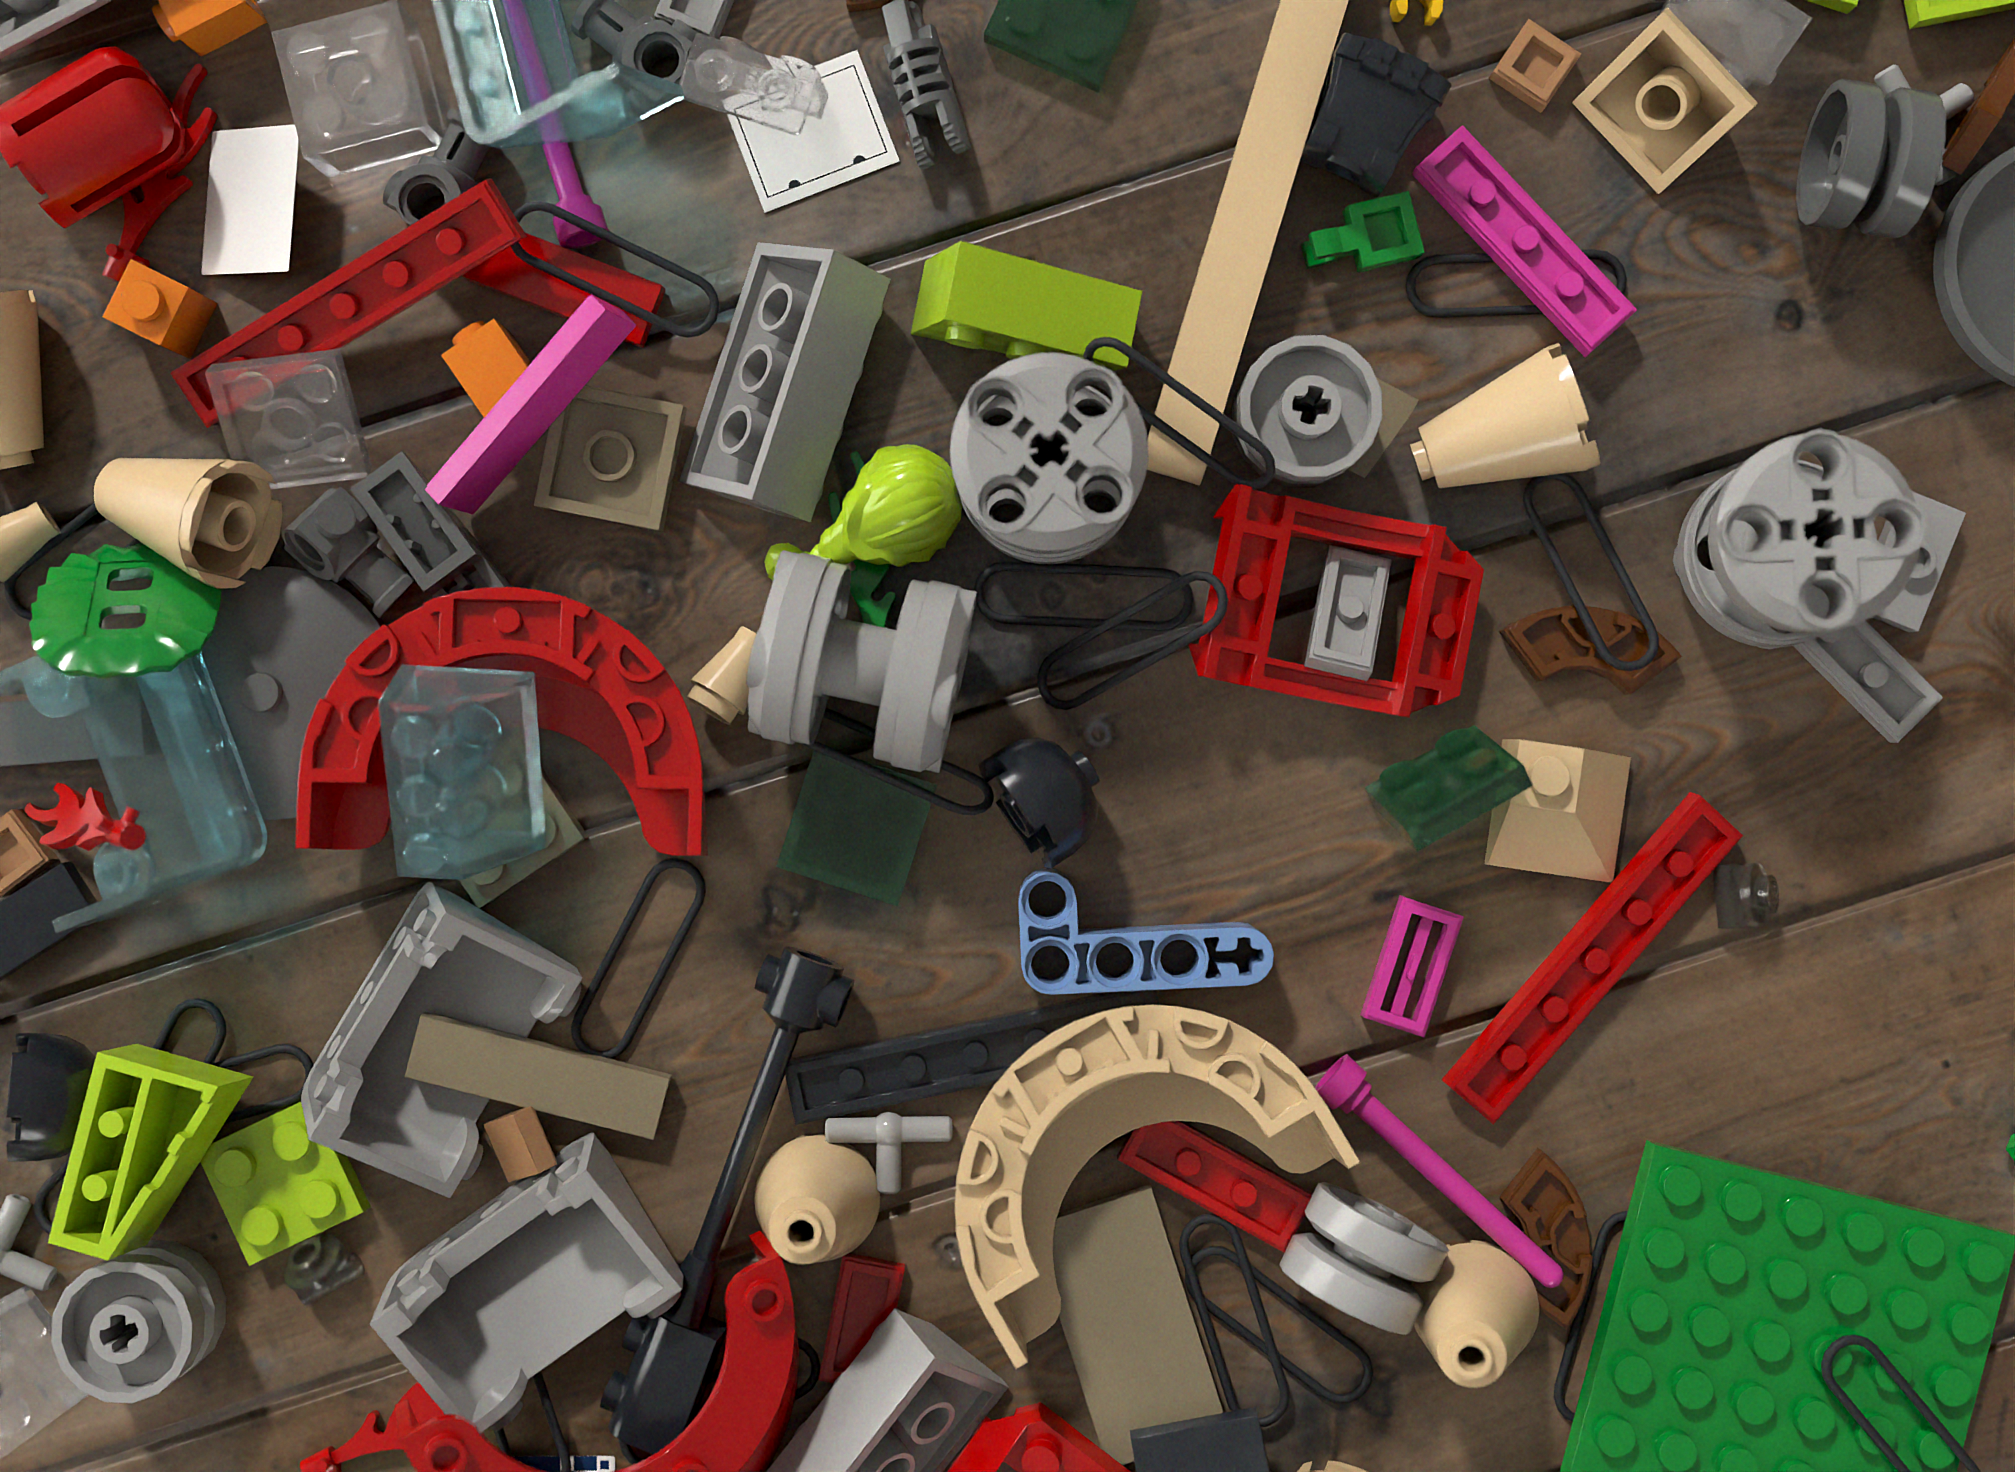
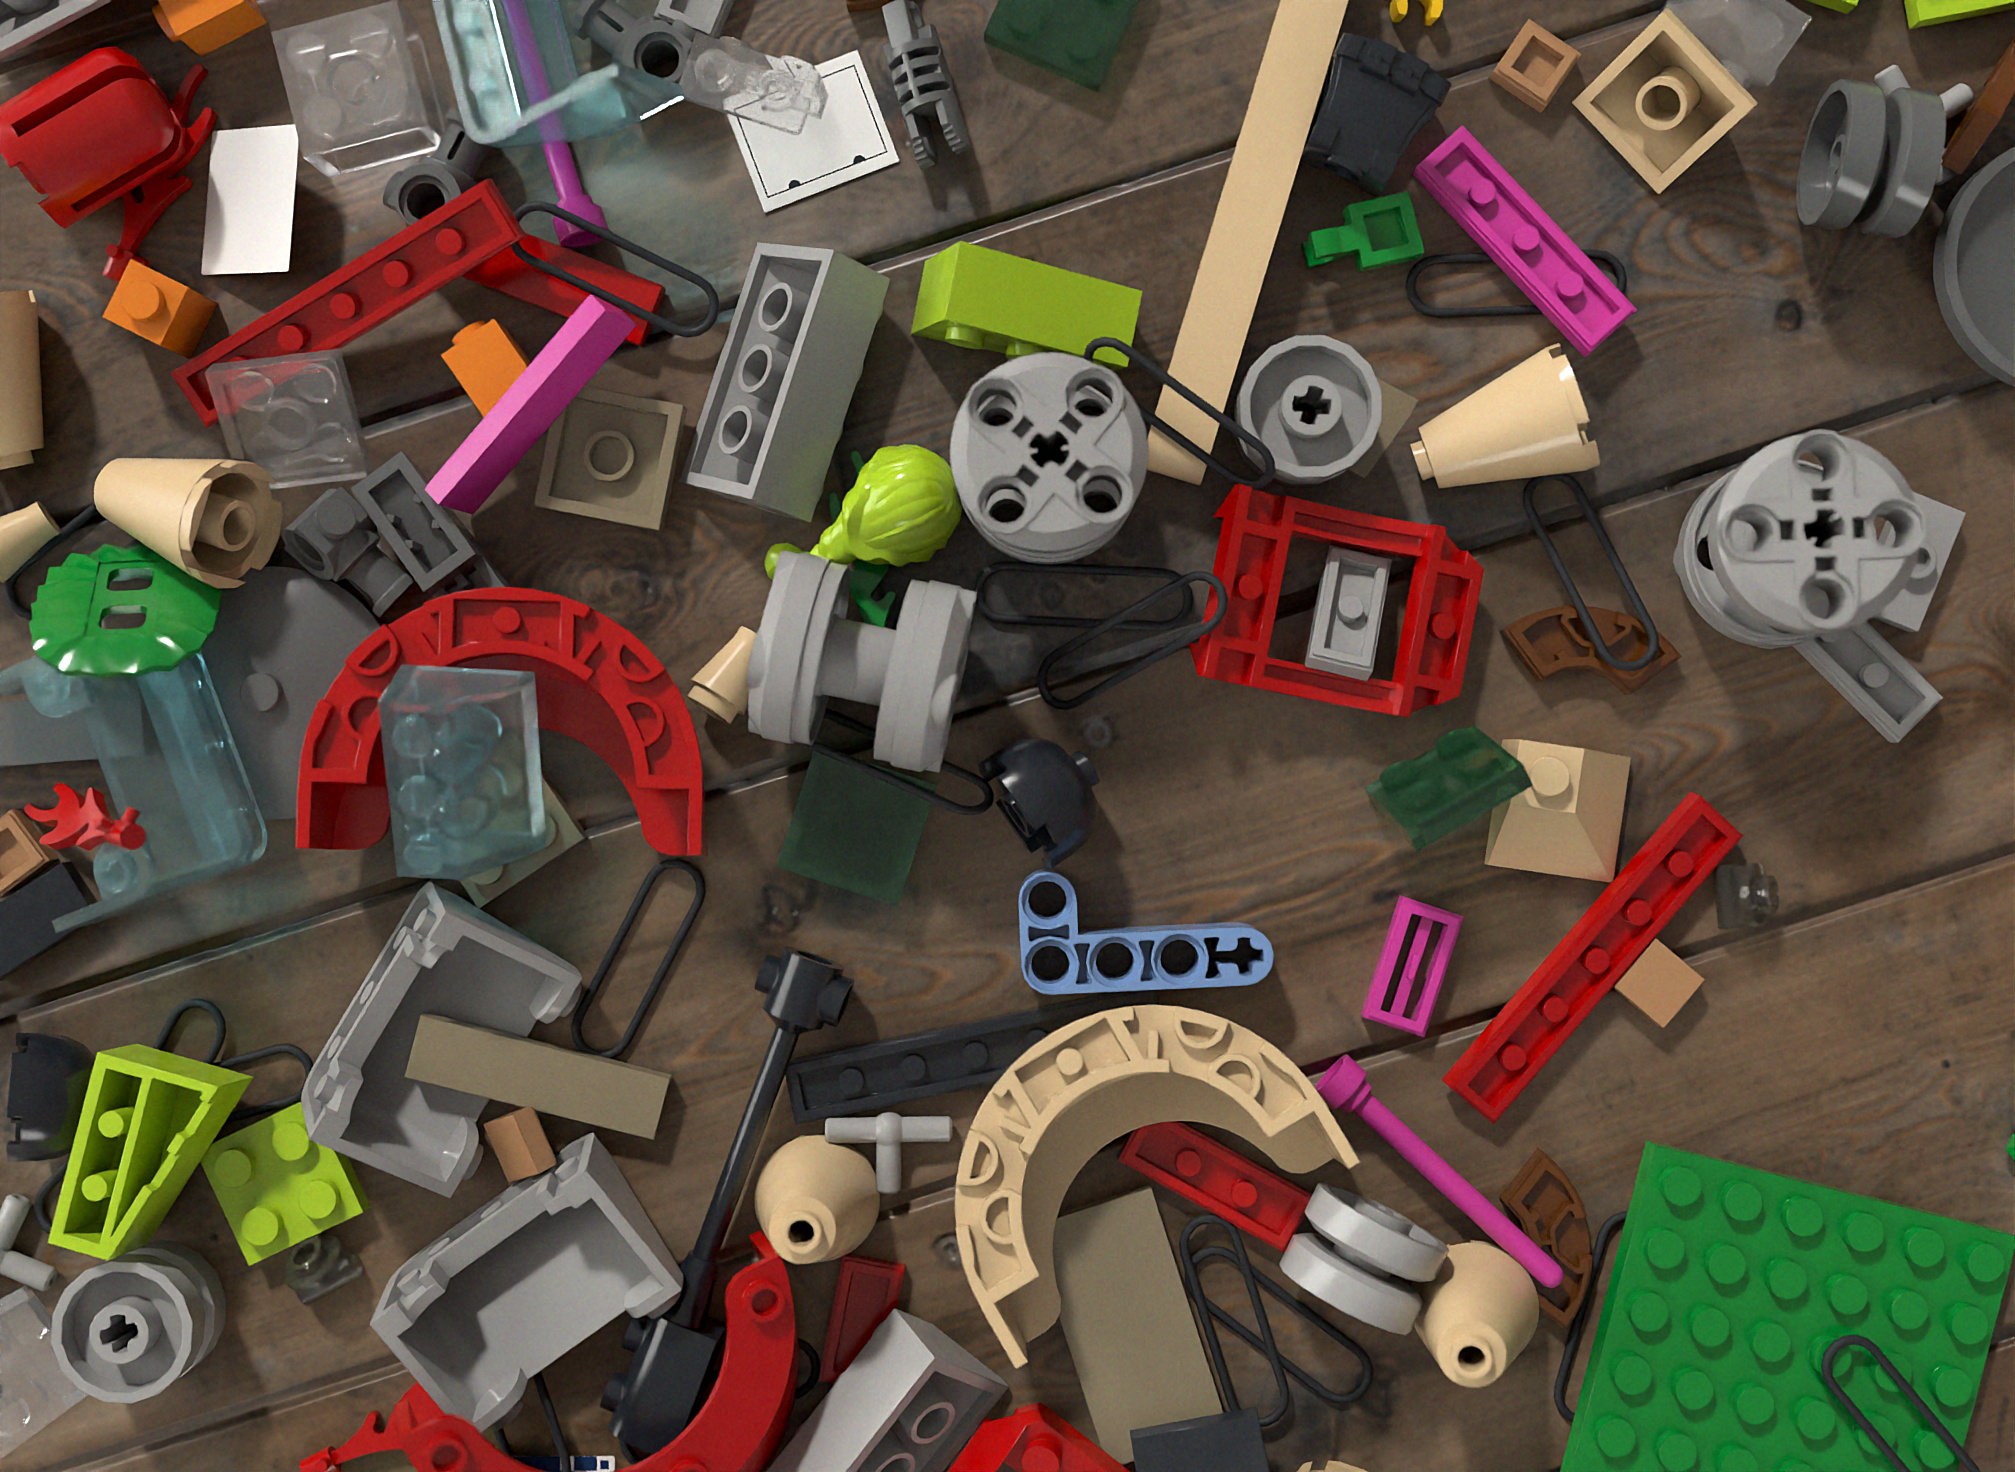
(1658, 983): none -> medium nougat tile

